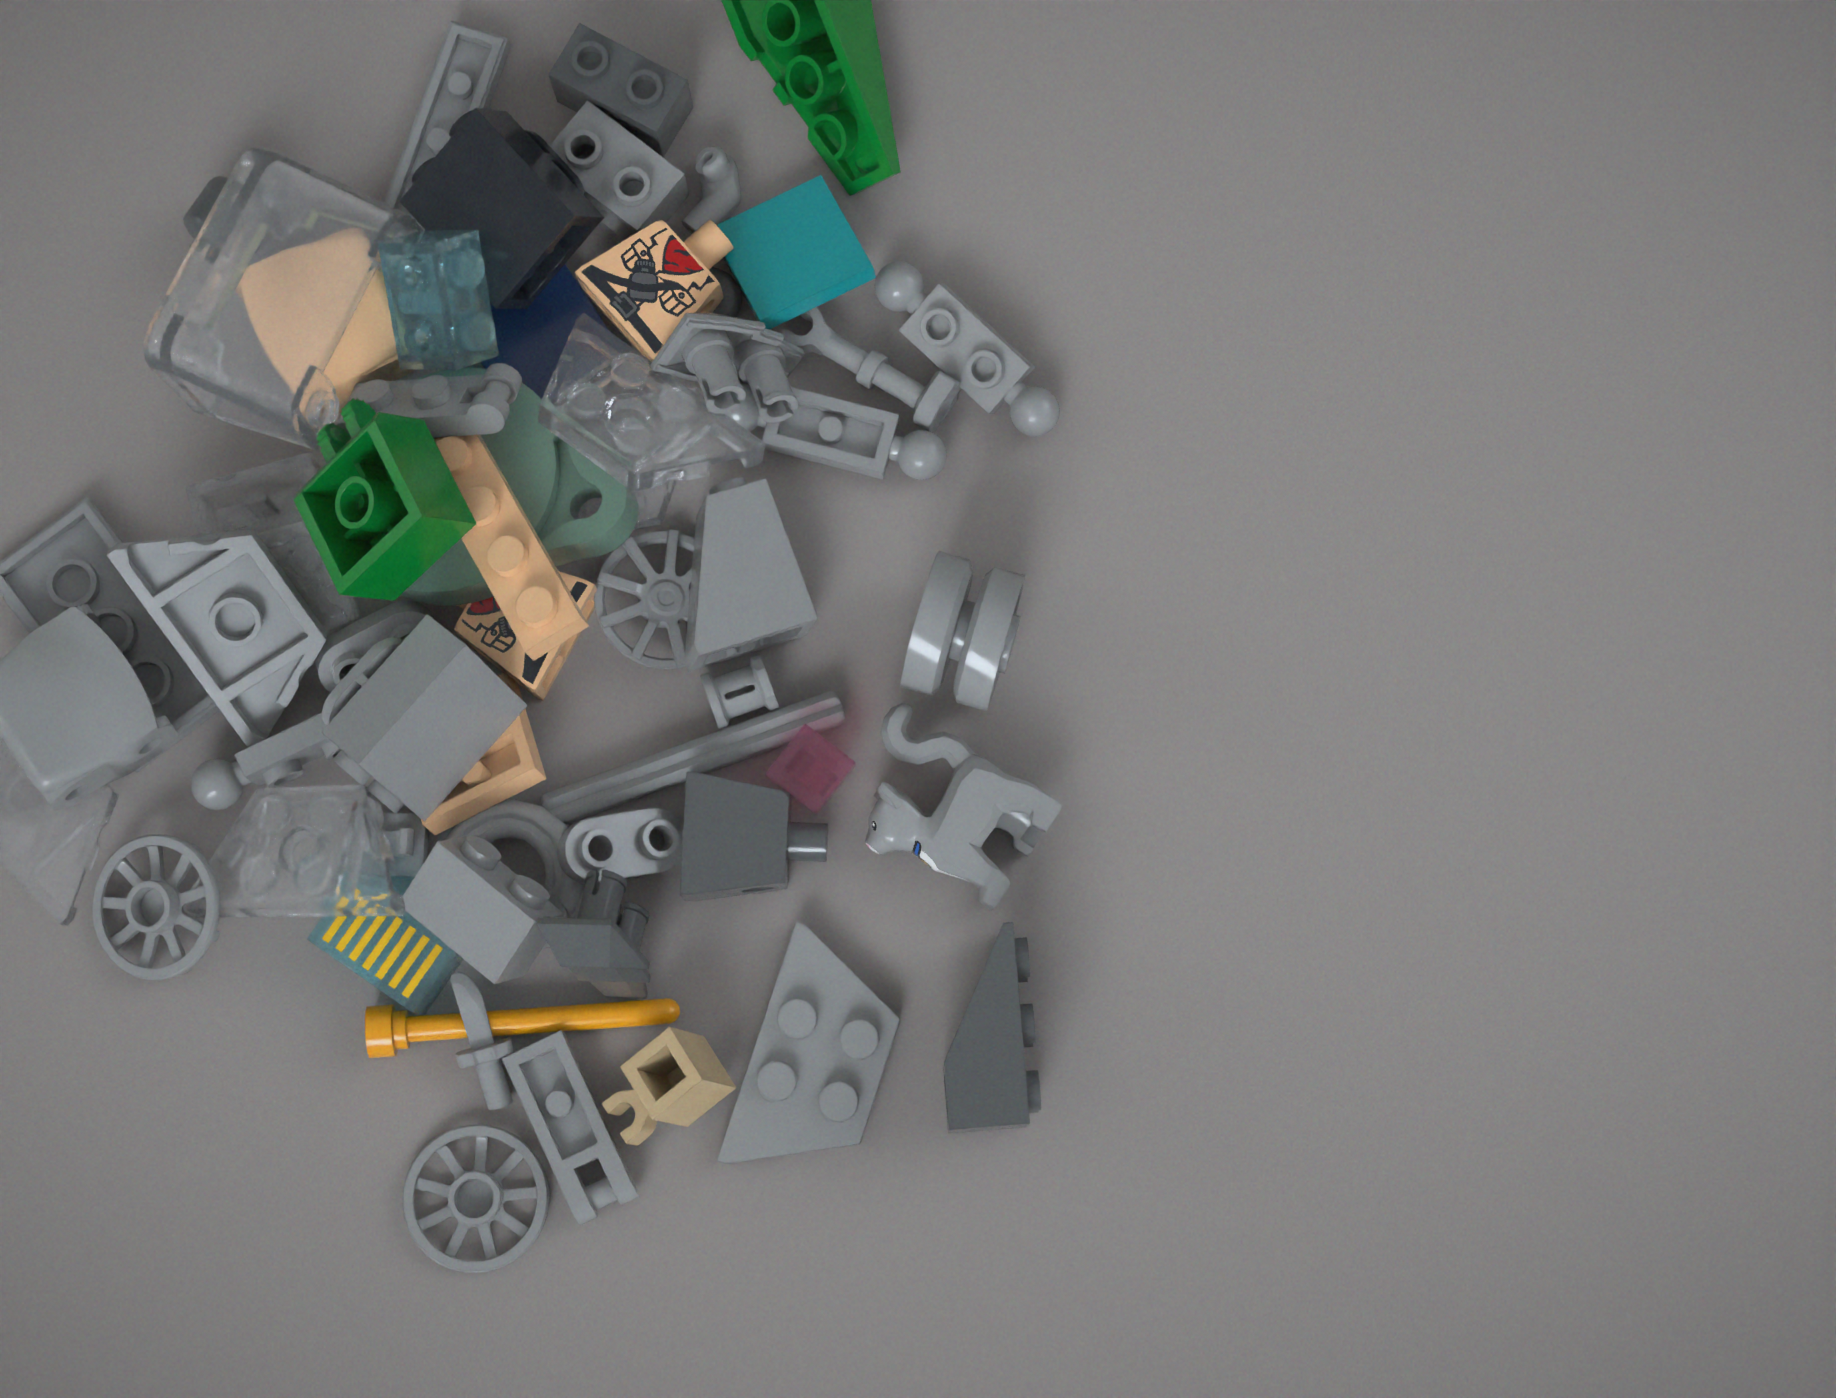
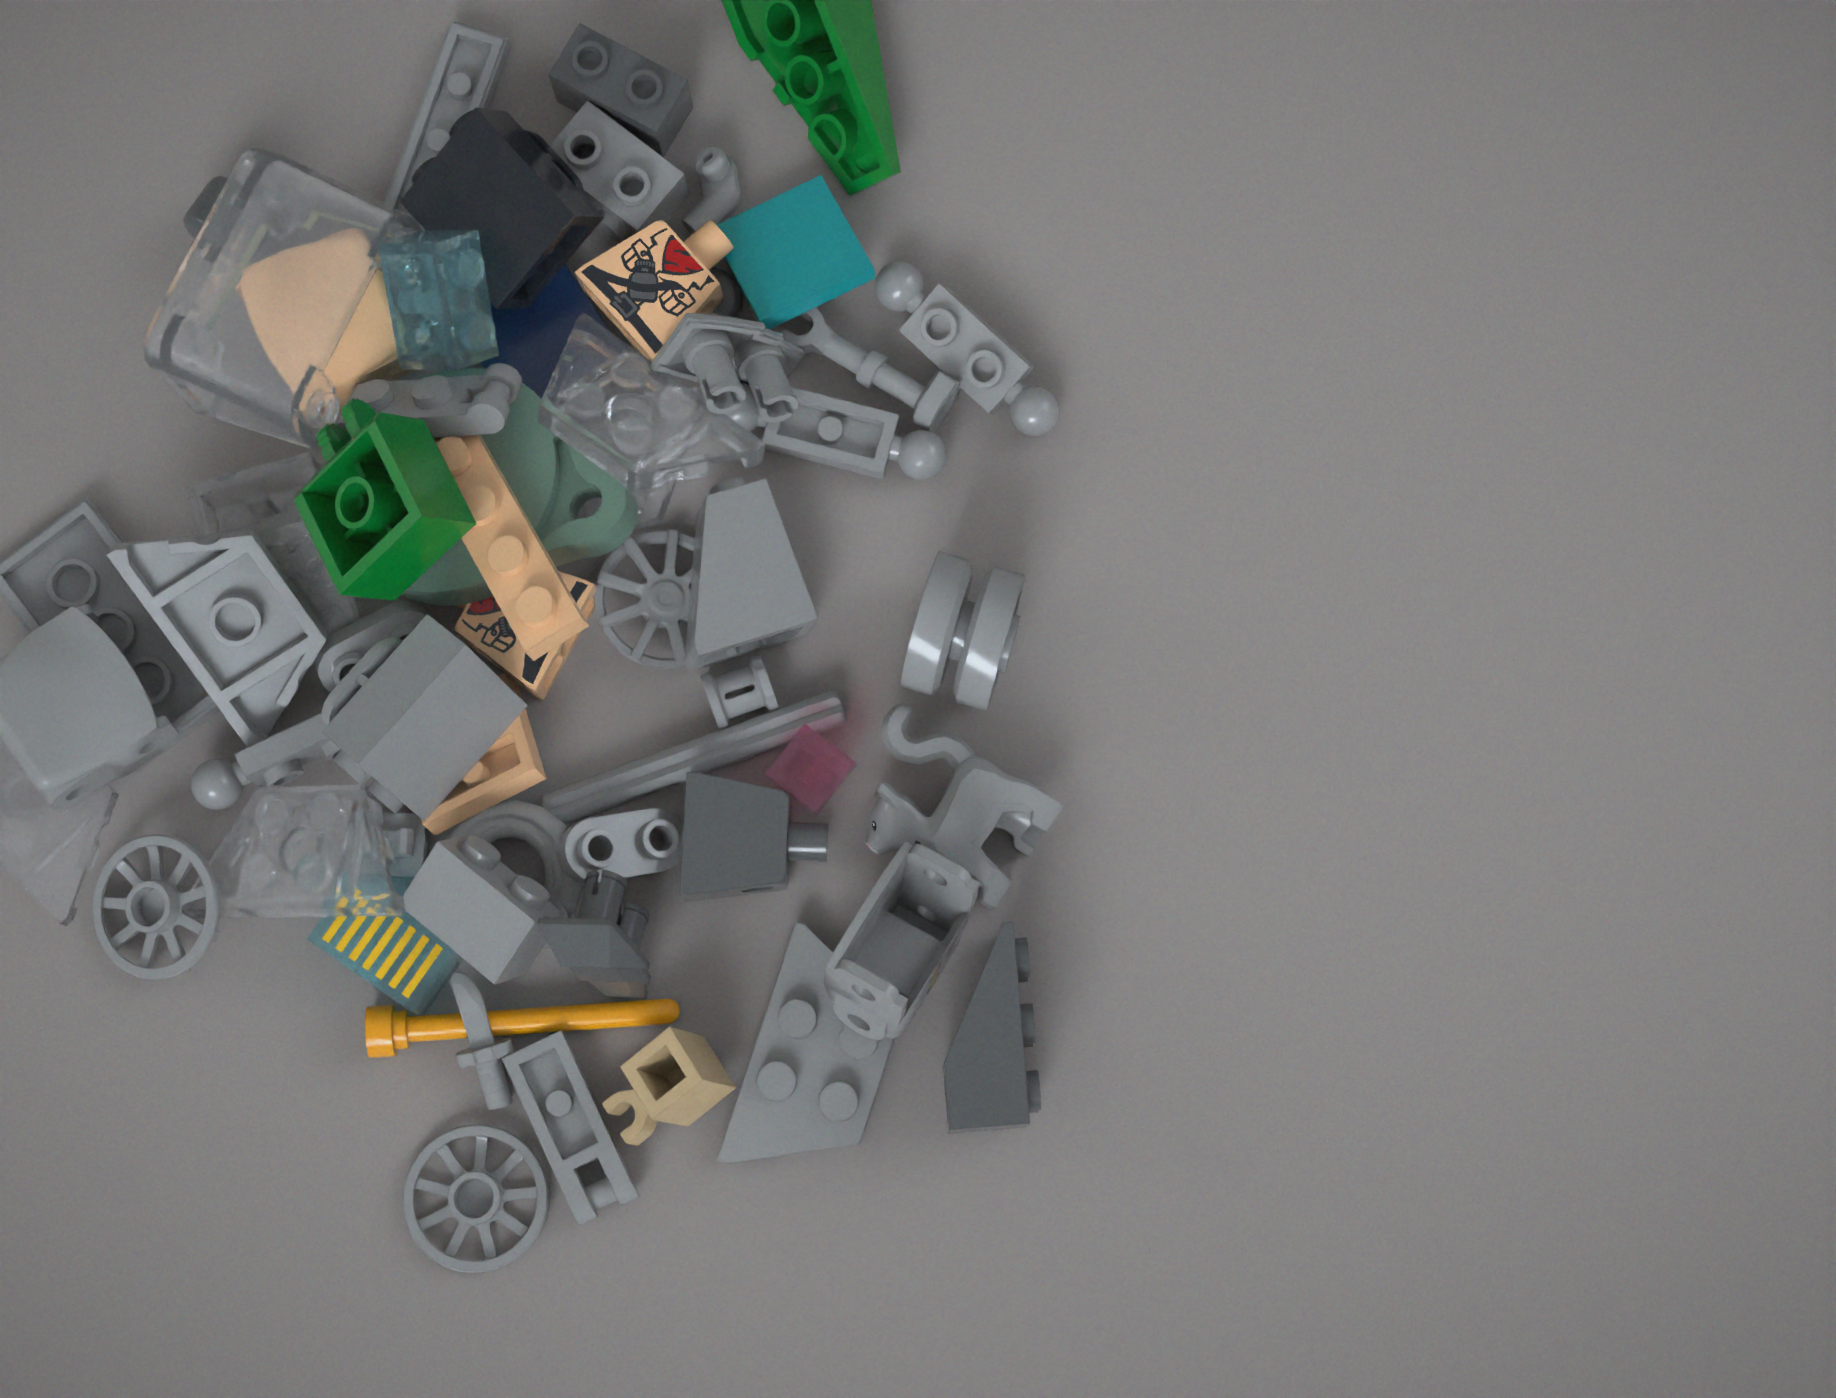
(899, 942): none -> light grey piece

